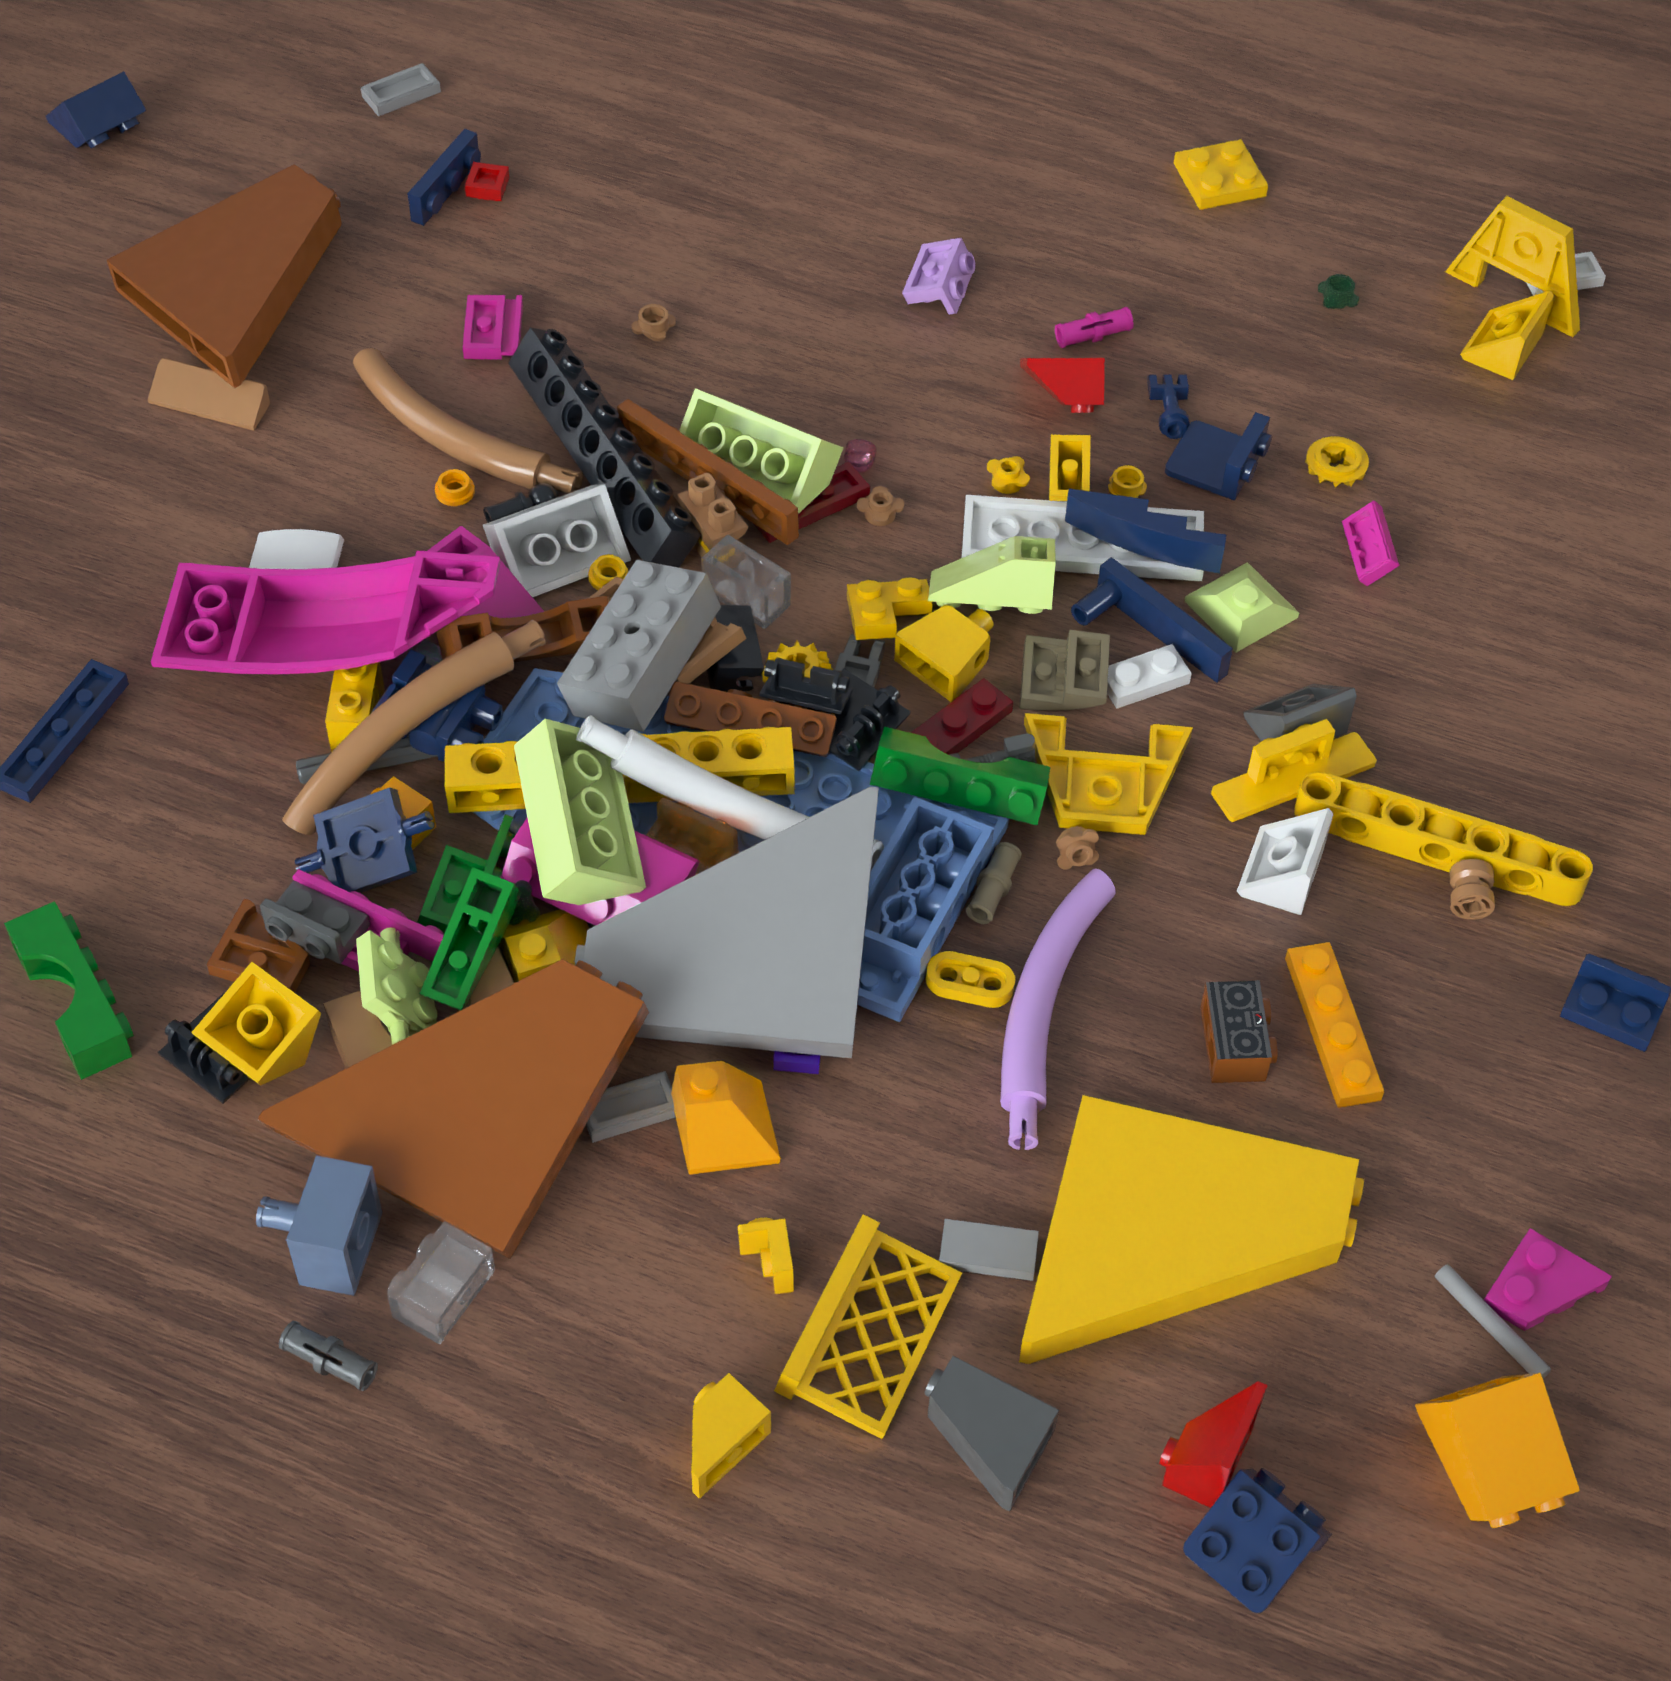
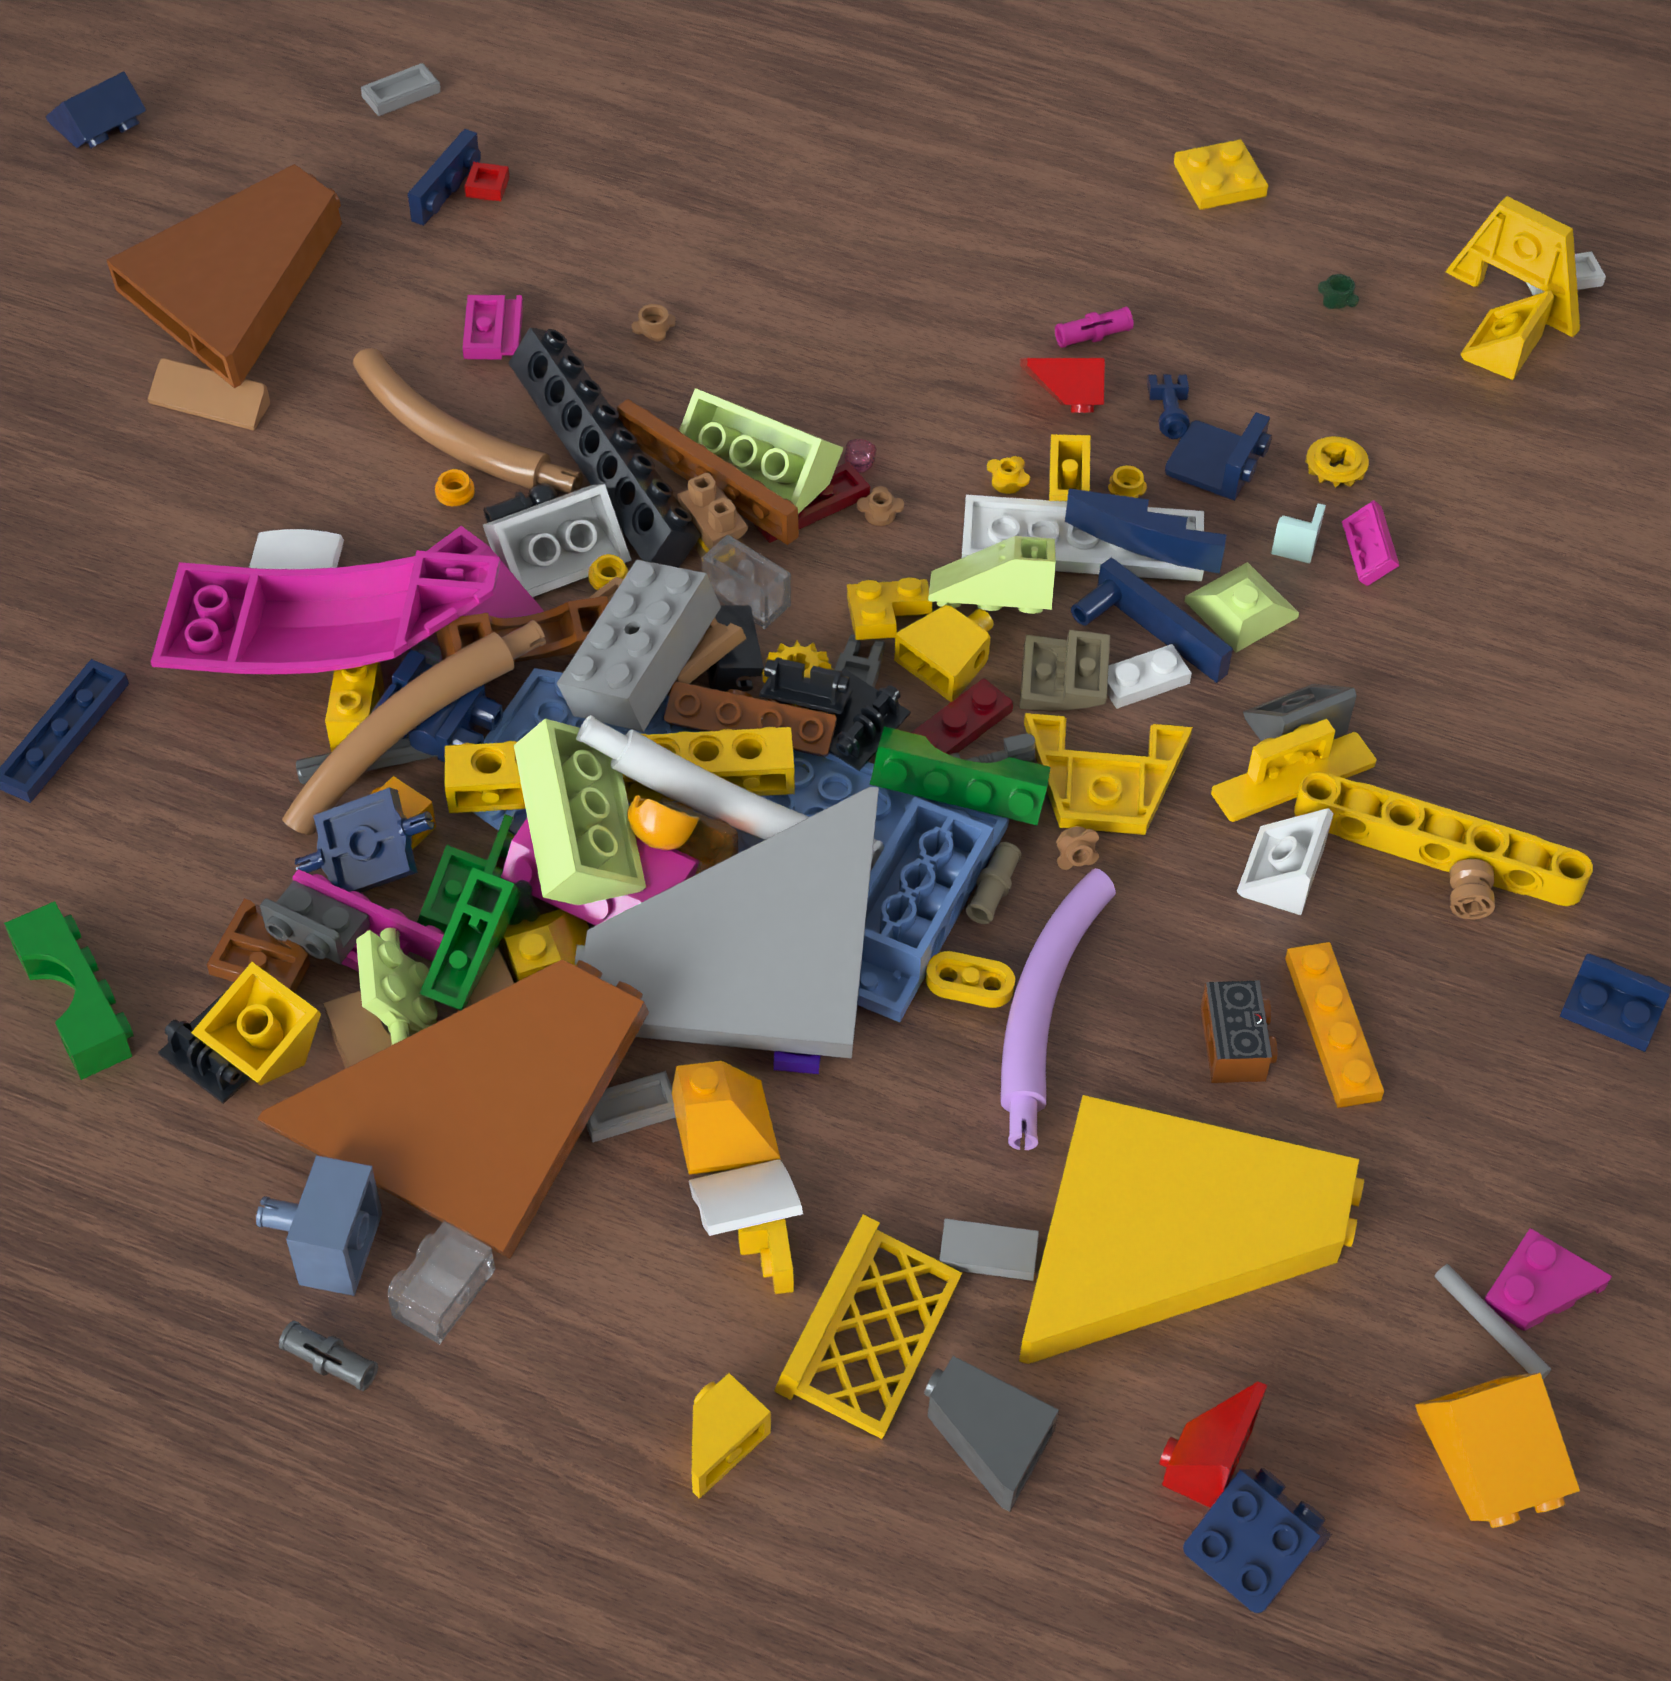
(660, 825): none -> light orange hair
(745, 1197): none -> white slope
(940, 273): lavender bracket -> none
(1296, 537): none -> light aqua panel

